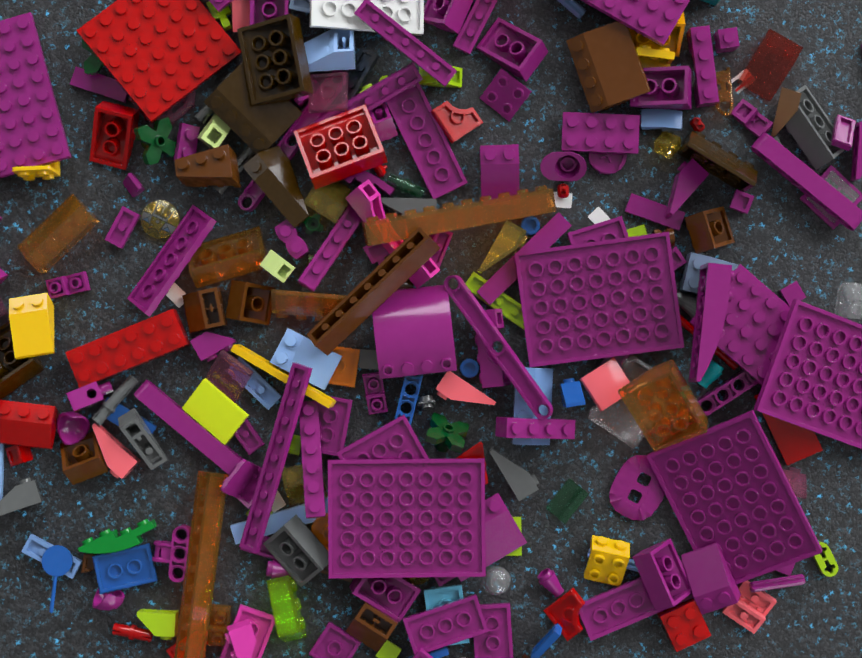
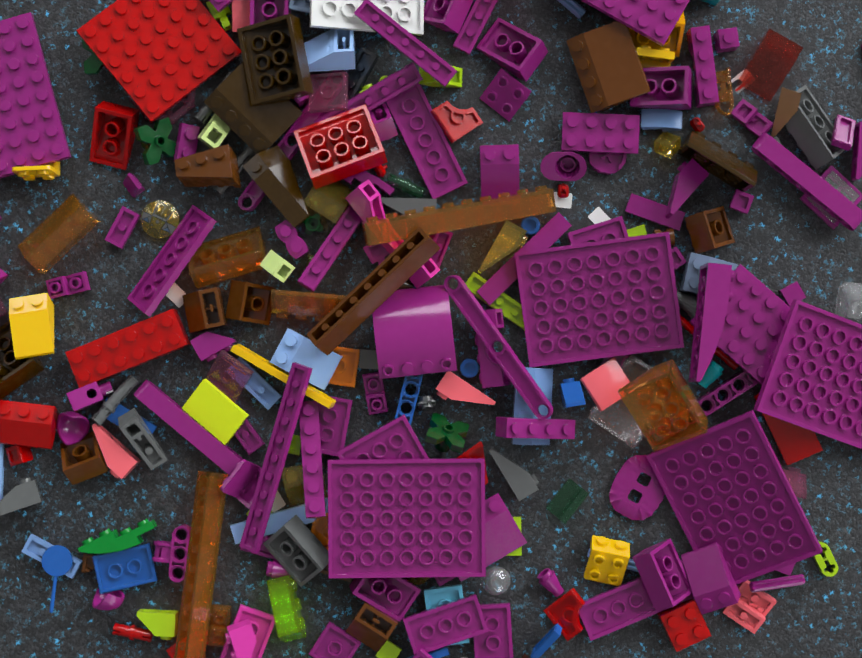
(99, 85): magenta tile -> none

